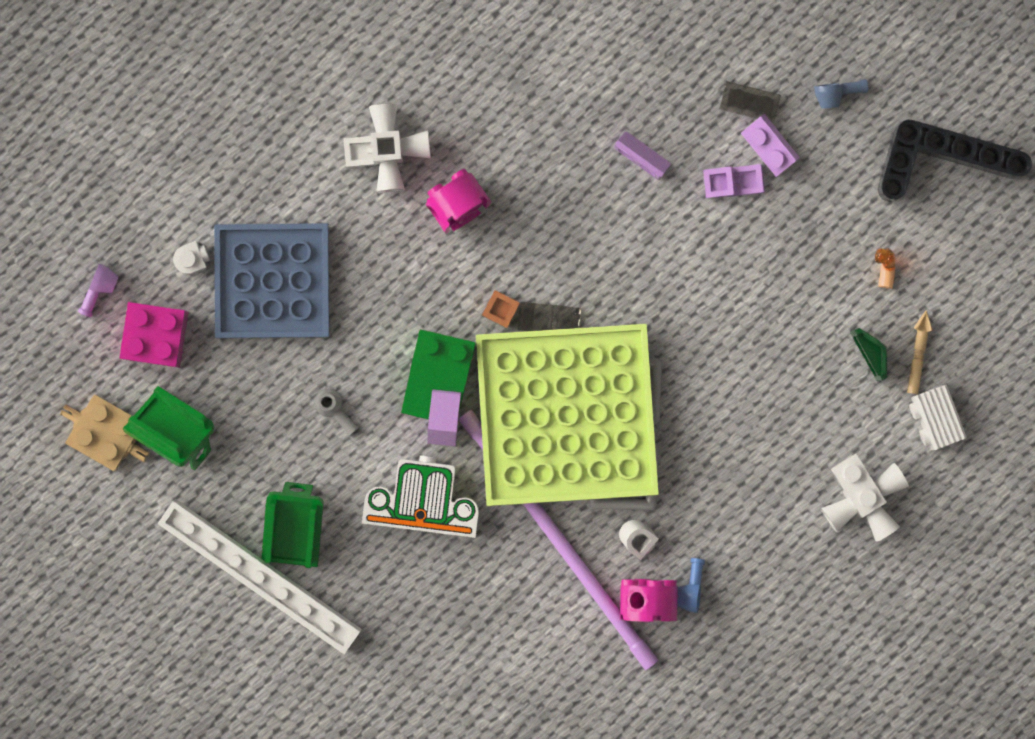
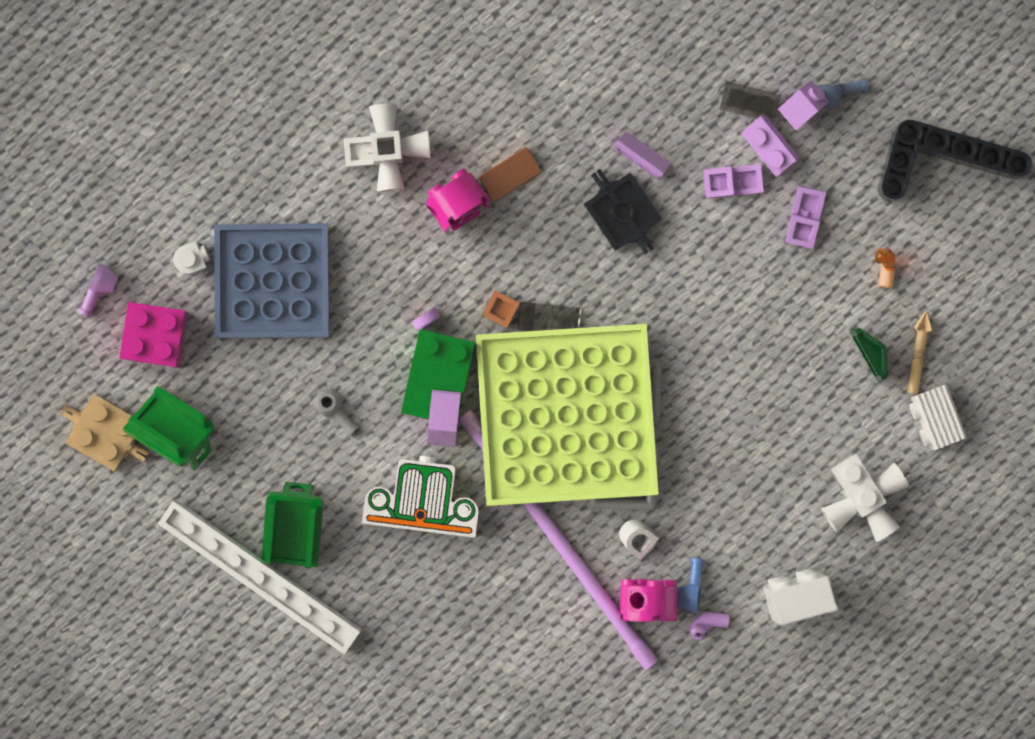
(426, 318): none -> lavender tile
(509, 174): none -> nougat slope
(622, 211): none -> black plate
(705, 622): none -> lavender arm
(799, 597): none -> white brick
(804, 105): none -> lavender brick
(805, 216): none -> lavender slope

